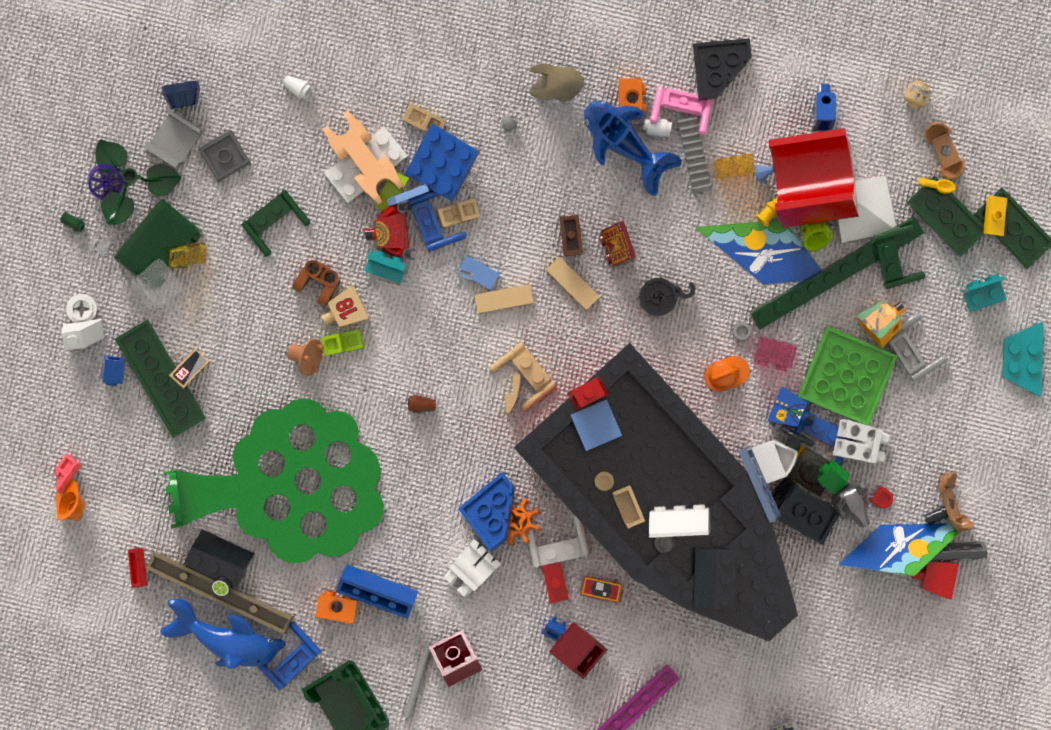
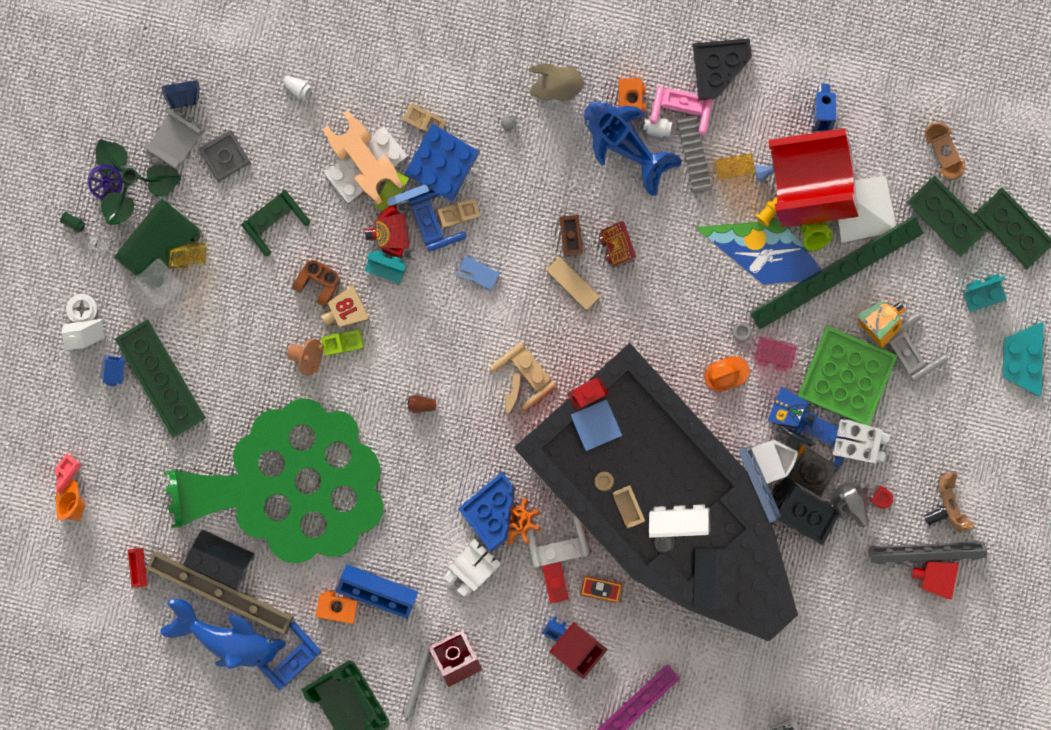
(189, 368): slope -> none
(221, 586): tile -> none
(504, 298): tan tile -> none
(669, 292): black piece -> none
(833, 477): green brick -> none
(889, 258): dark green plate -> none
(901, 547): sticker -> none
(917, 94): tan head -> none
(943, 186): yellow piece -> none
(995, 216): yellow plate -> none

